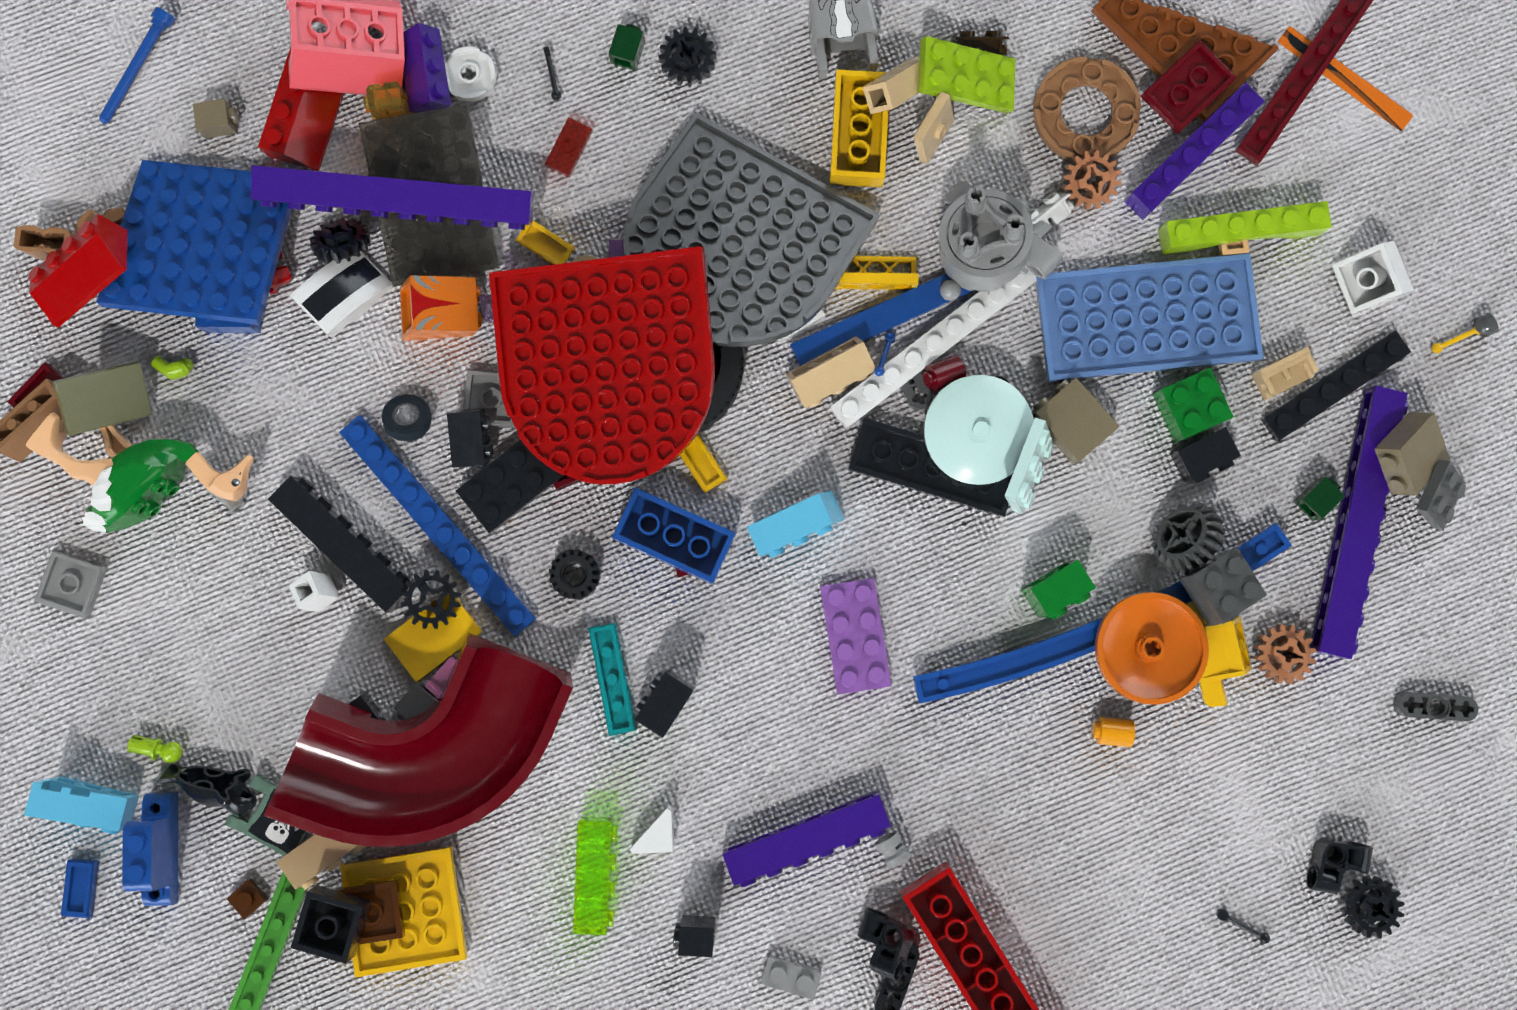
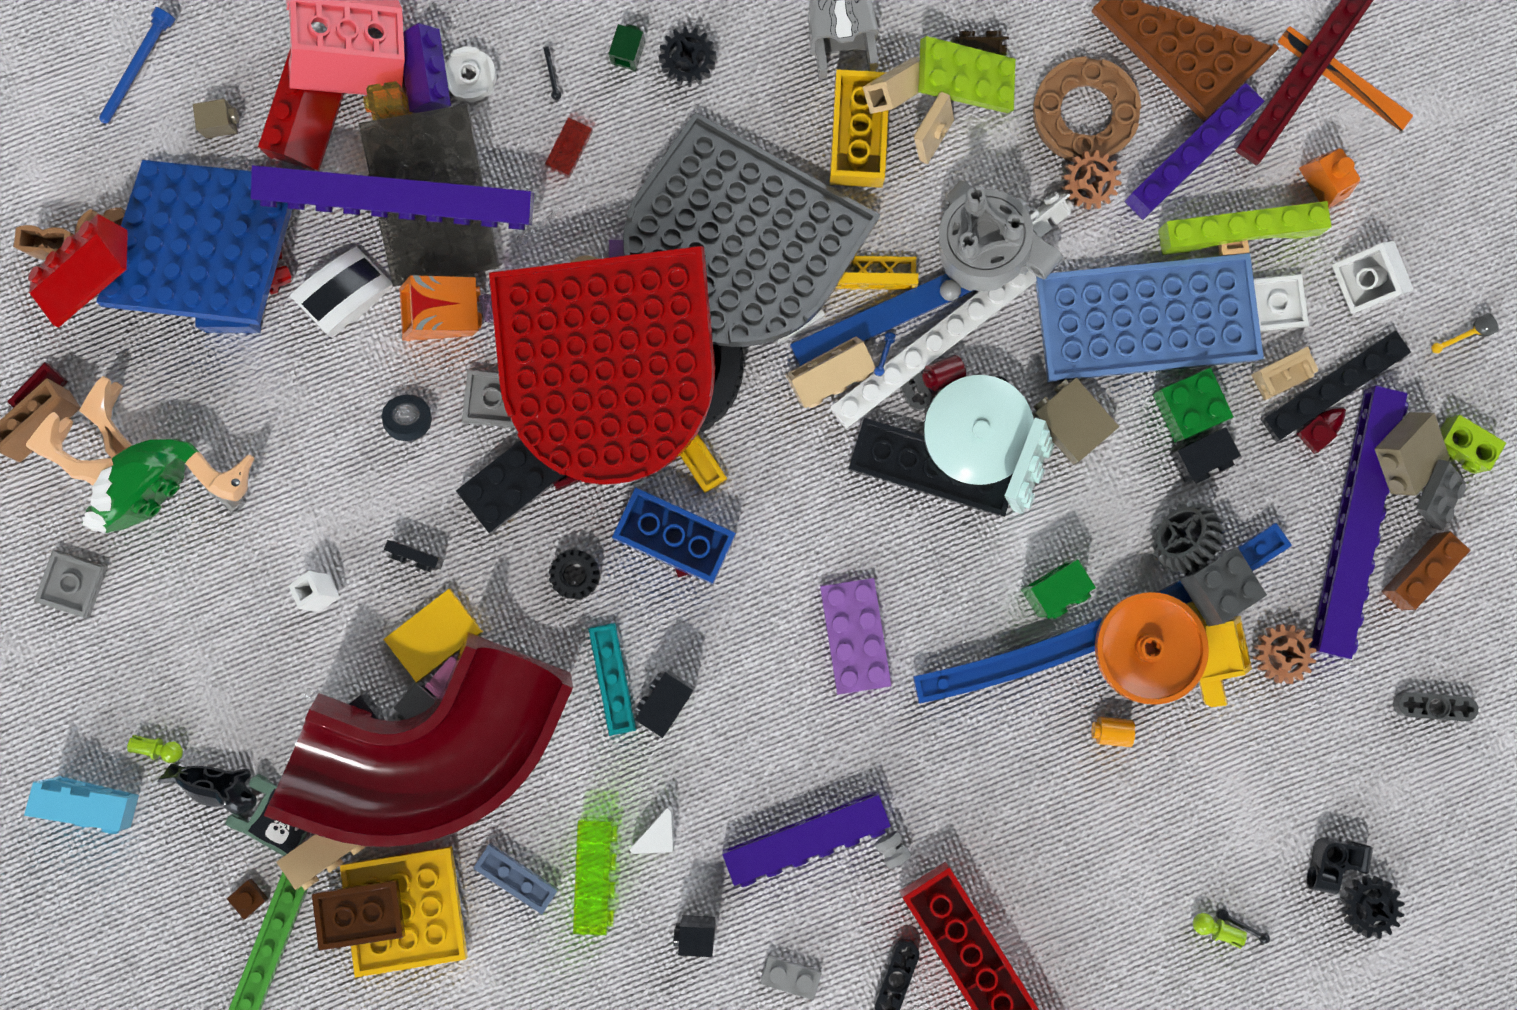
(80, 888): blue tile -> none
(102, 398): olive tile -> none
(152, 850): blue brick -> none
(173, 370): lime arm -> none
(330, 924): black brick -> none
(340, 240): black gear -> none
(340, 542): black brick -> none
(402, 553): none -> black plate
(414, 609): black gear -> none
(438, 525): blue plate -> none
(469, 437): black brick -> none
(515, 878): none -> sand blue plate
(545, 244): yellow tile -> none
(795, 524): medium azure wedge -> none
(889, 957): black piece -> none
(1188, 86): dark red tile -> none
(1205, 925): none -> lime pin
(1281, 303): none -> white tile
(1319, 498): dark green brick -> none
(1322, 429): none -> dark red plate
(1331, 176): none -> orange torso
(1425, 571): none -> dark orange brick
(1469, 439): none -> lime brick

